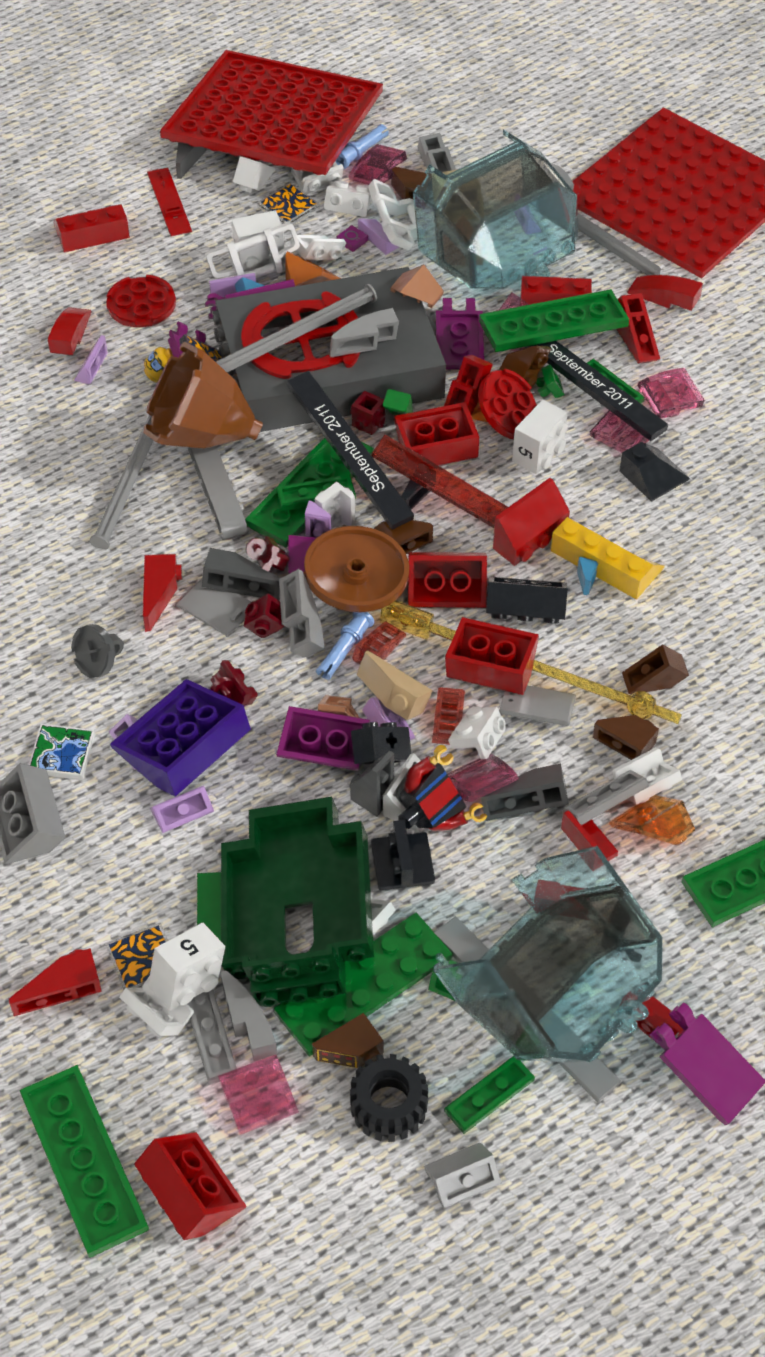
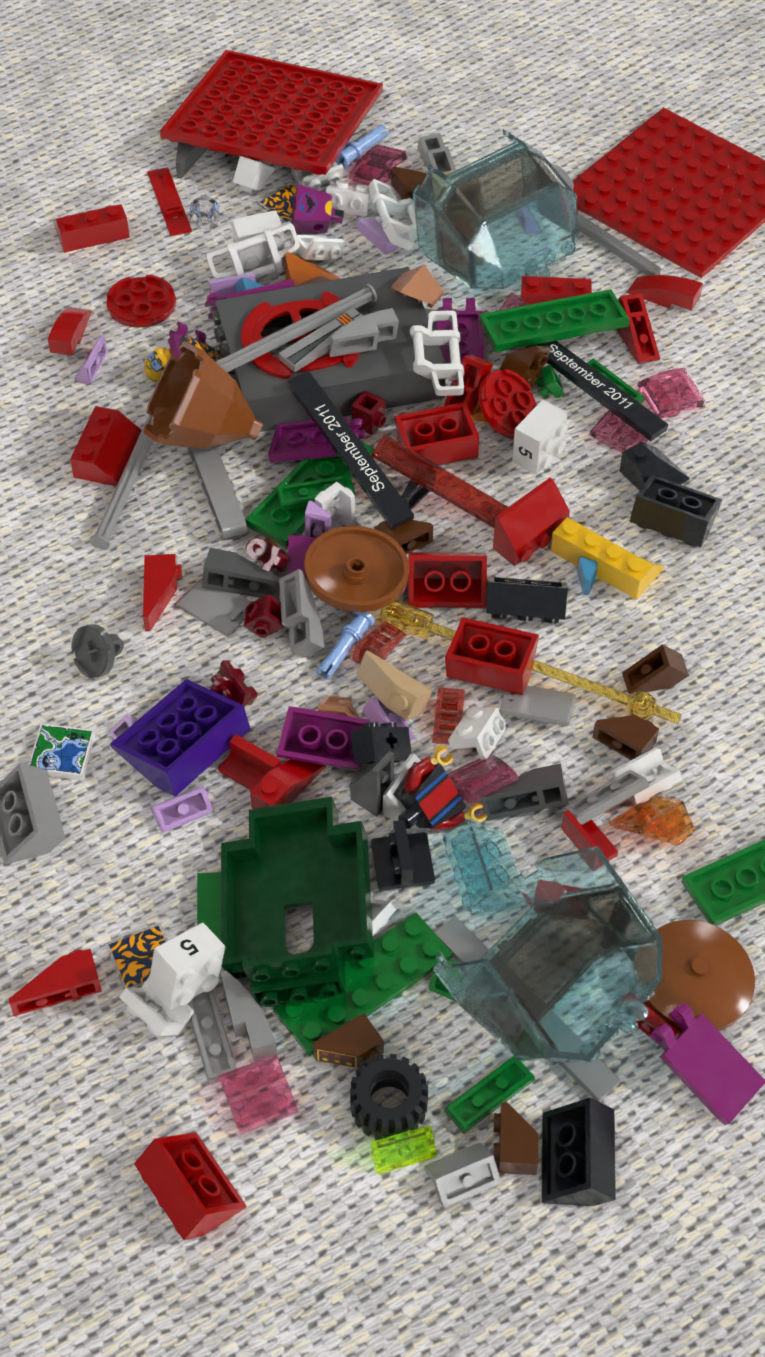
(84, 1161): green plate -> none
(104, 447): none -> red slope
(204, 212): none -> clear head
(247, 762): none -> red panel
(284, 783): none -> red slope
(304, 441): none -> magenta tile
(314, 211): none -> magenta torso
(316, 343): none -> light grey tile
(354, 238): magenta tile -> none
(397, 402): green slope -> none
(403, 1149): none -> clear neon green slope
(424, 336): none -> white bar
(483, 868): none -> clear light blue slope
(517, 1142): none -> reddish brown slope
(578, 1154): none -> black slope
(675, 510): none -> black slope
(704, 971): none -> dark orange dish

